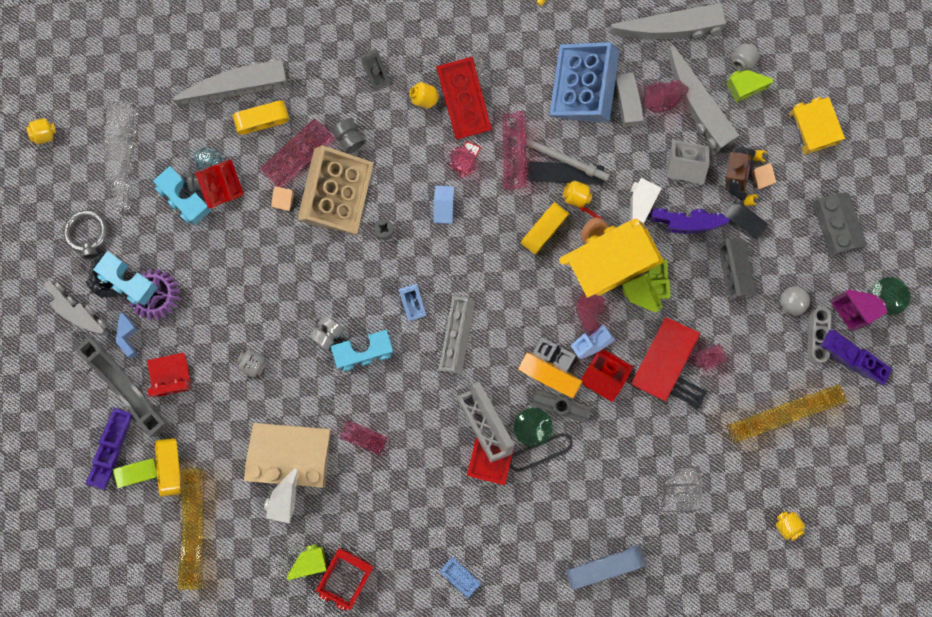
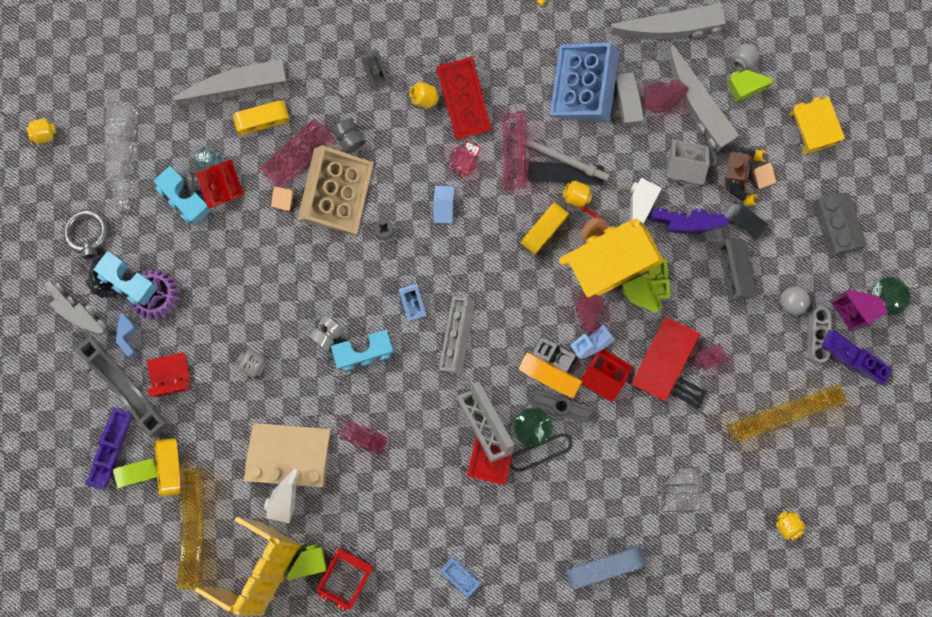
(266, 575): none -> yellow windscreen

